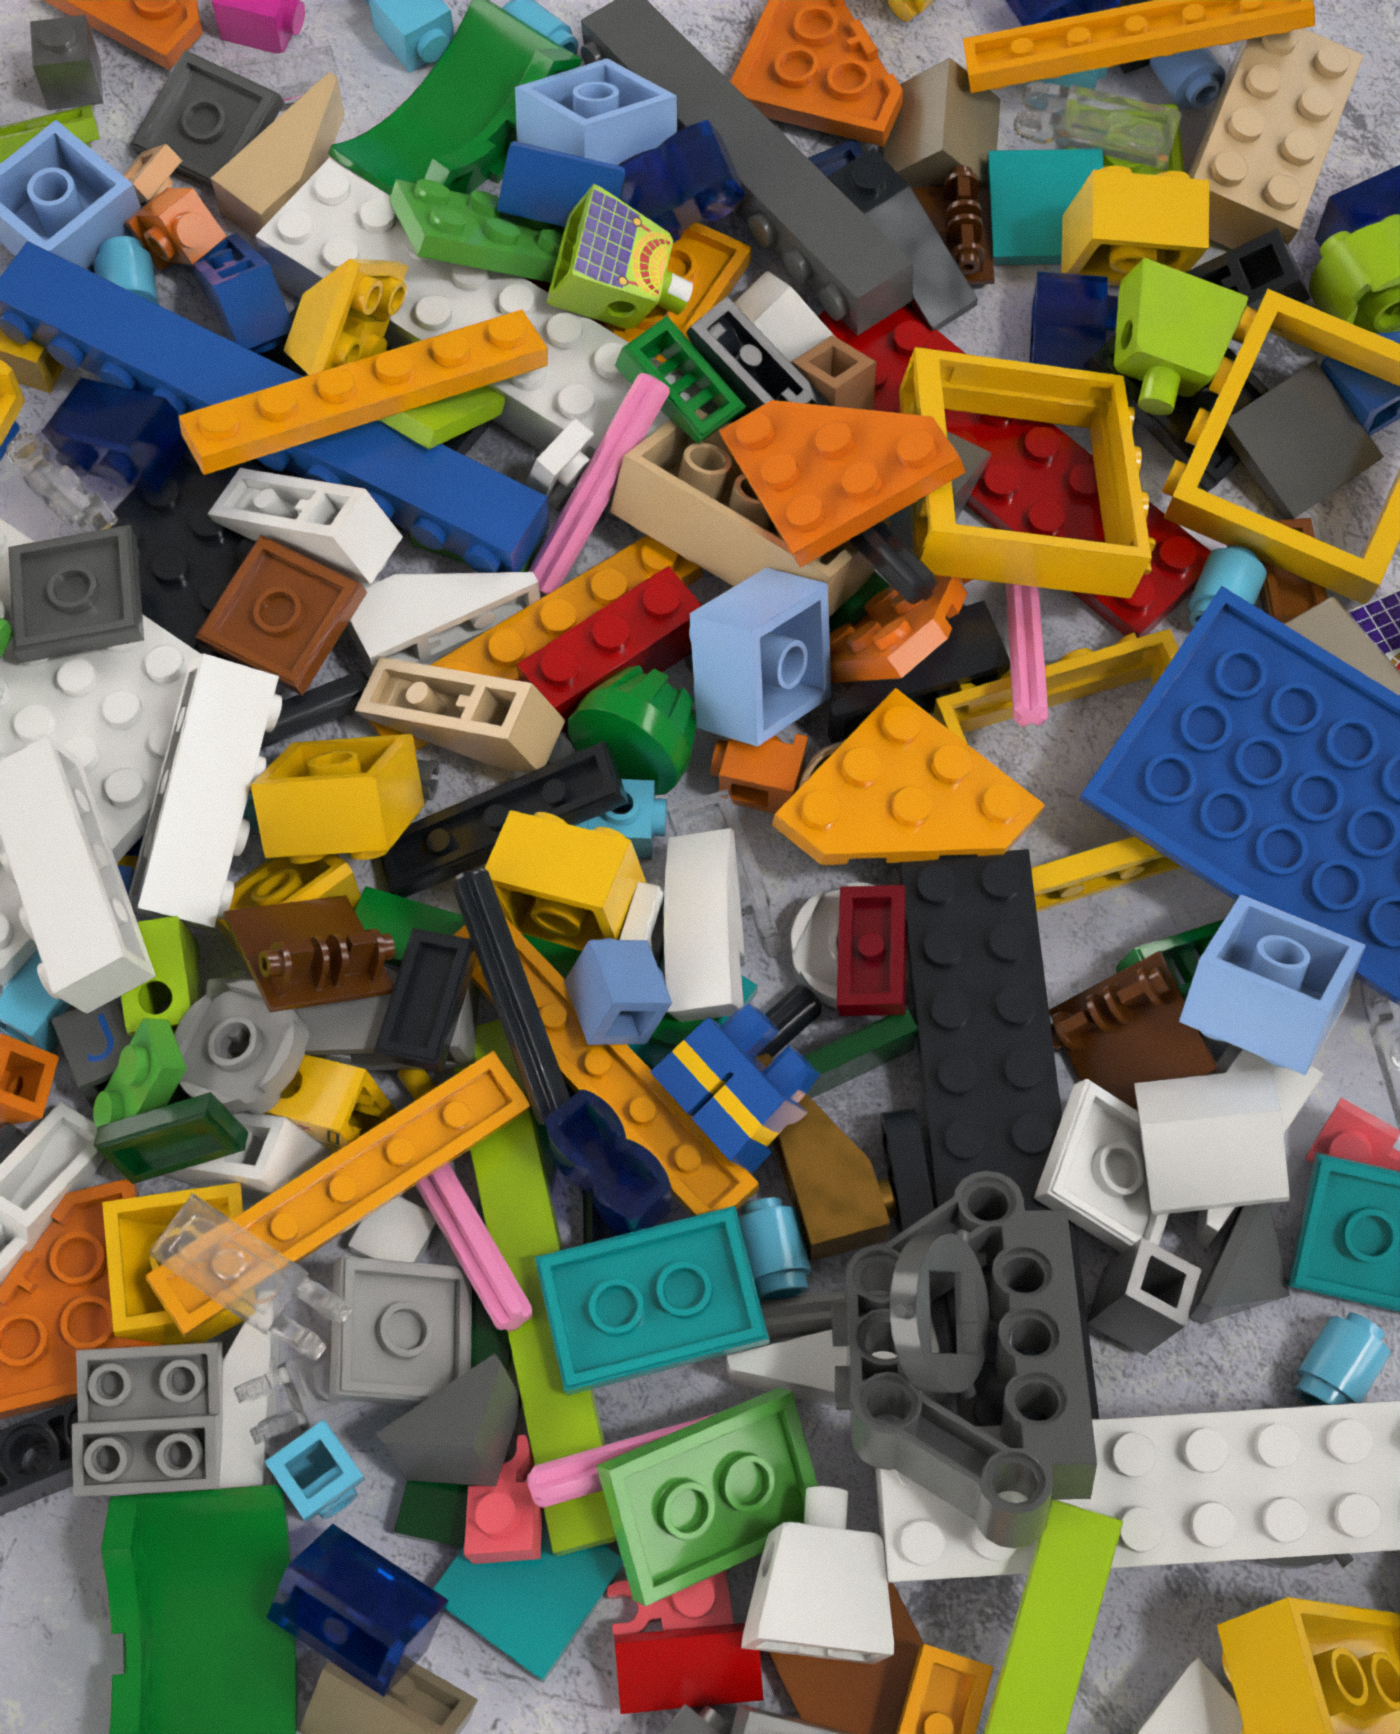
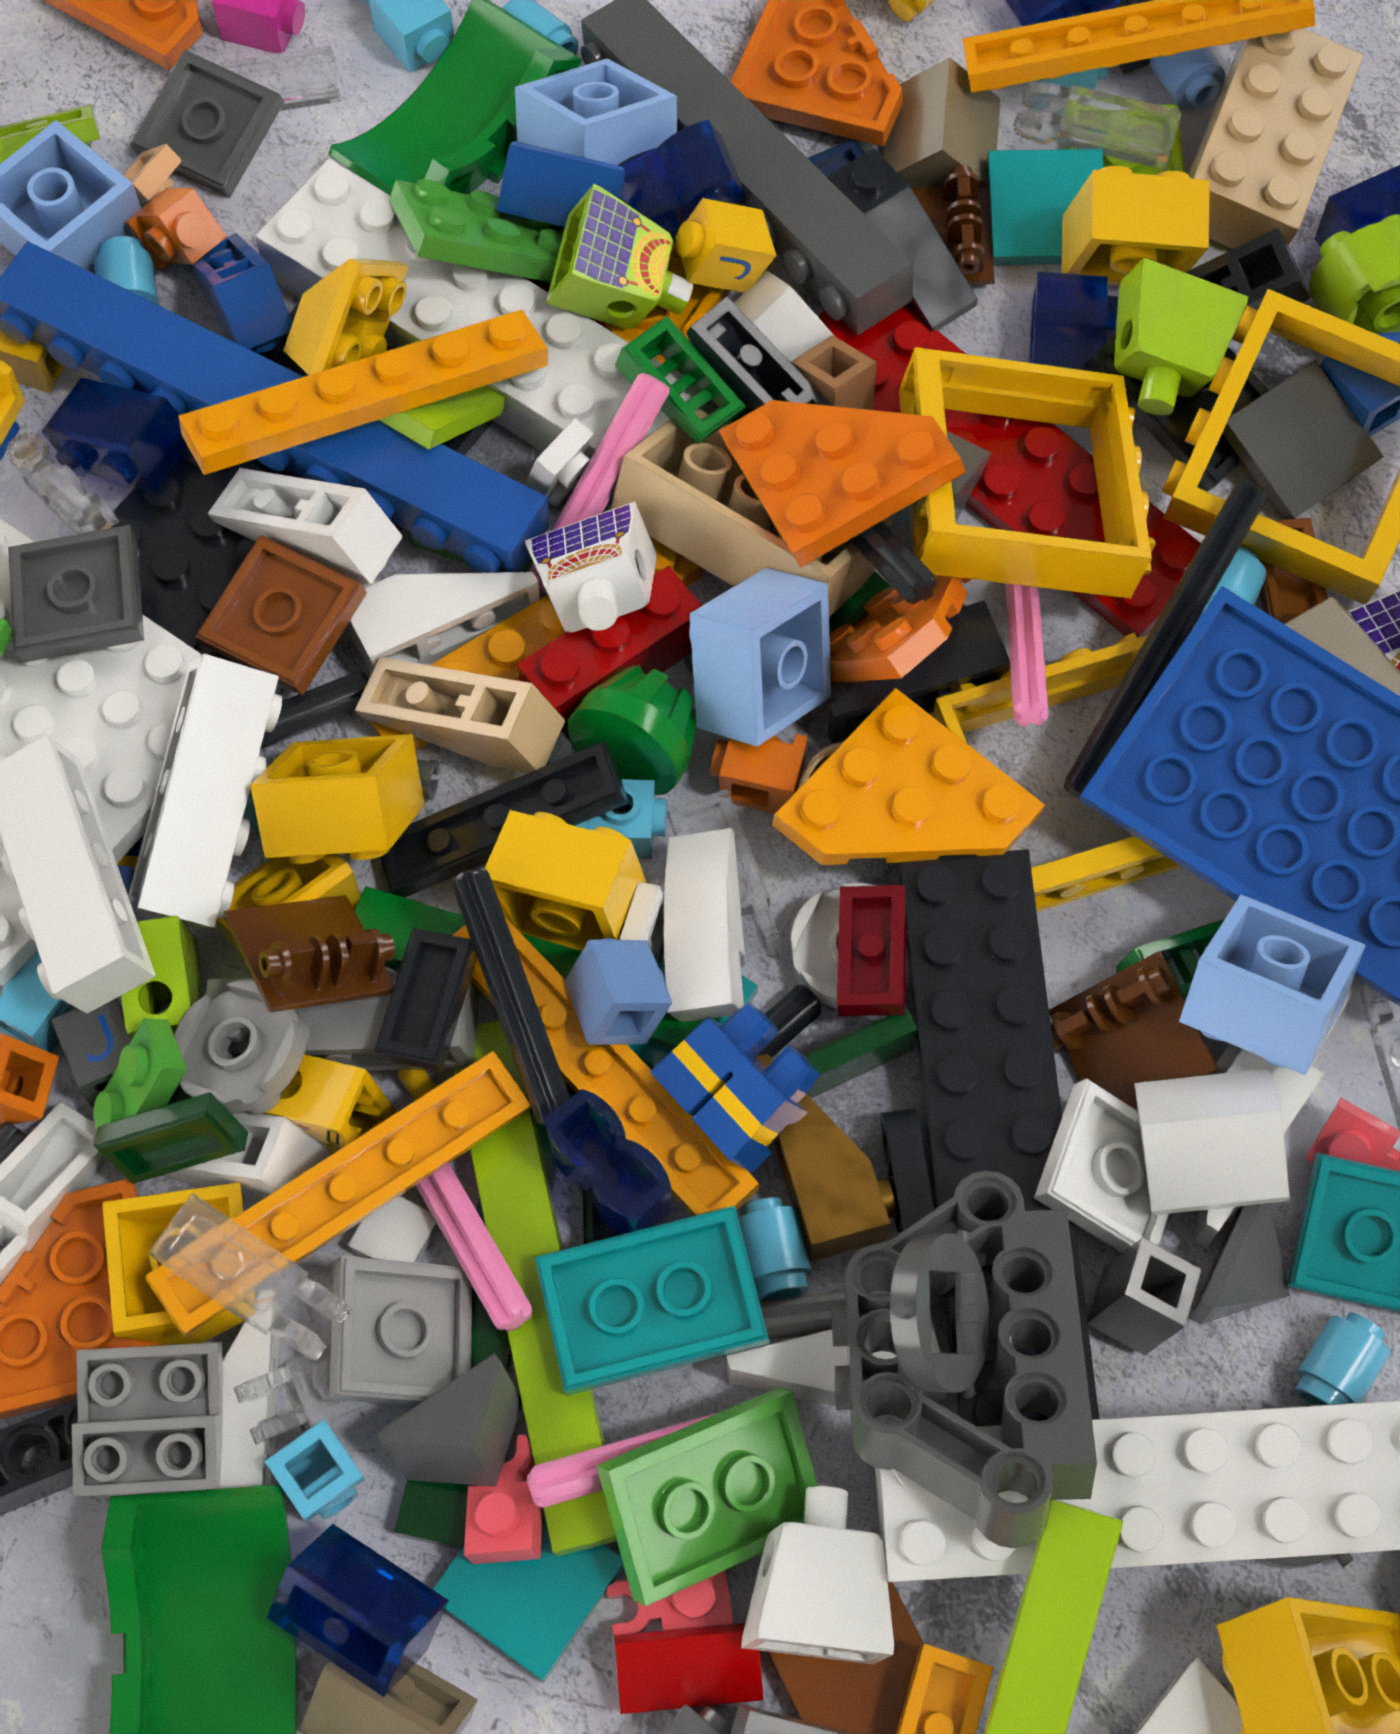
(66, 62): flat silver brick -> none
(280, 158): tan slope -> none
(596, 568): none -> white torso
(725, 245): none -> yellow brick
(1170, 628): none -> black axle

